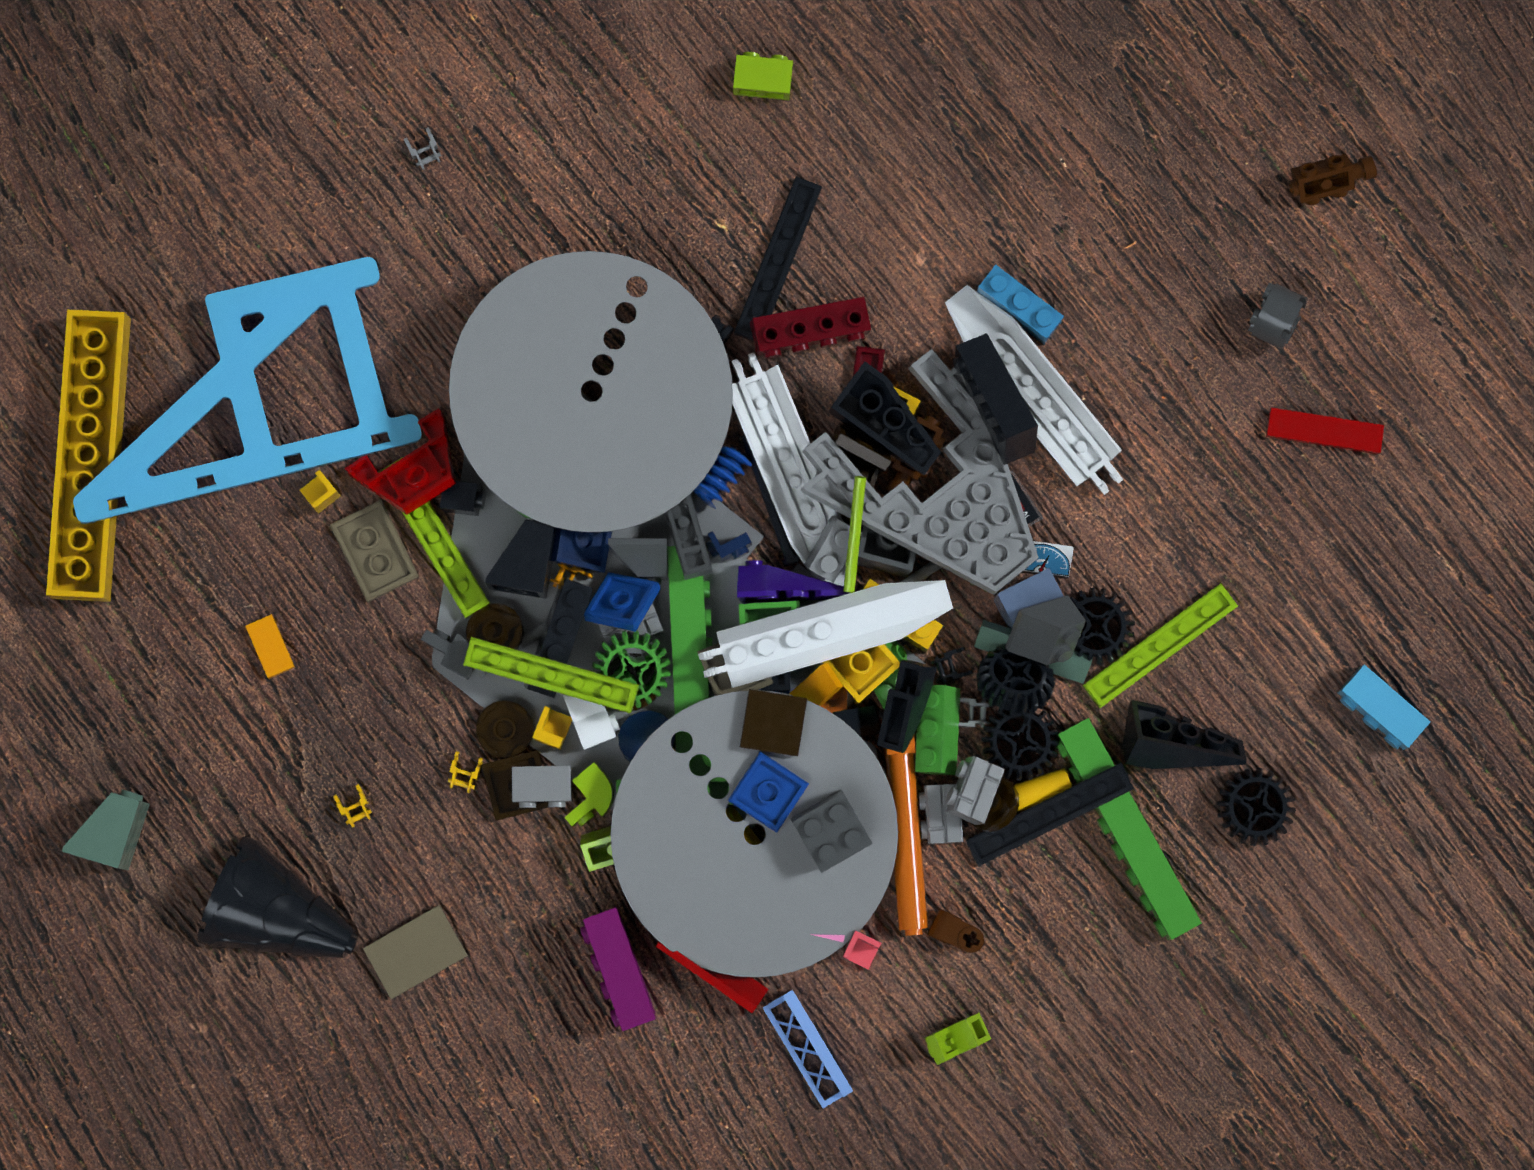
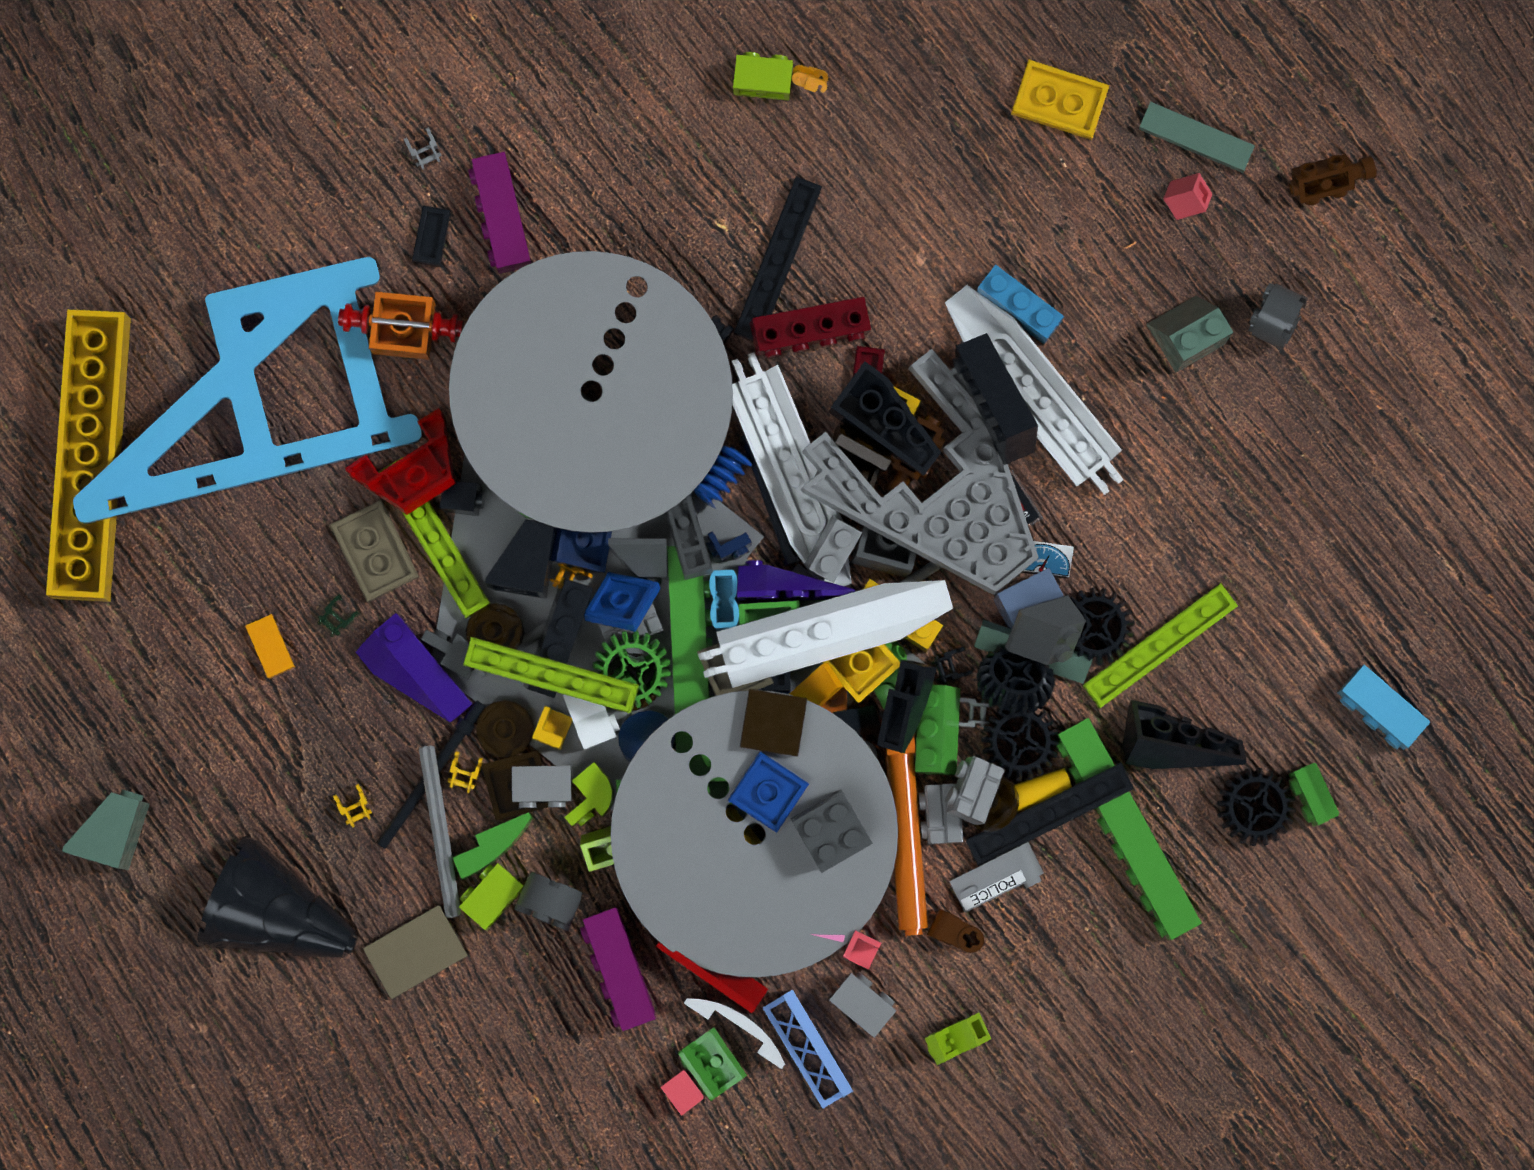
(320, 492): yellow panel -> none
(330, 611): none -> clear green piece
(401, 324): none -> orange brick
(406, 664): none -> dark purple wedge
(431, 236): none -> black tile
(440, 831): none -> light grey axle
(464, 728): none -> black bar
(491, 896): none -> lime brick
(492, 845): none -> bright green slope
(501, 212): none -> magenta brick
(548, 901): none -> dark grey brick
(682, 1092): none -> coral panel
(711, 1064): none -> bright green bracket
(724, 607): none -> medium azure brick
(768, 1048): none -> white slope
(809, 78): none -> light orange piece
(854, 534): lime bar -> none
(863, 1004): none -> light grey brick
(997, 877): none -> light grey door
(1060, 99): none -> yellow tile
(1188, 196): none -> coral panel
(1190, 332): none -> sand green slope
(1196, 137): none -> sand green tile
(1313, 792): none -> bright green bracket
(1325, 431): red tile -> none

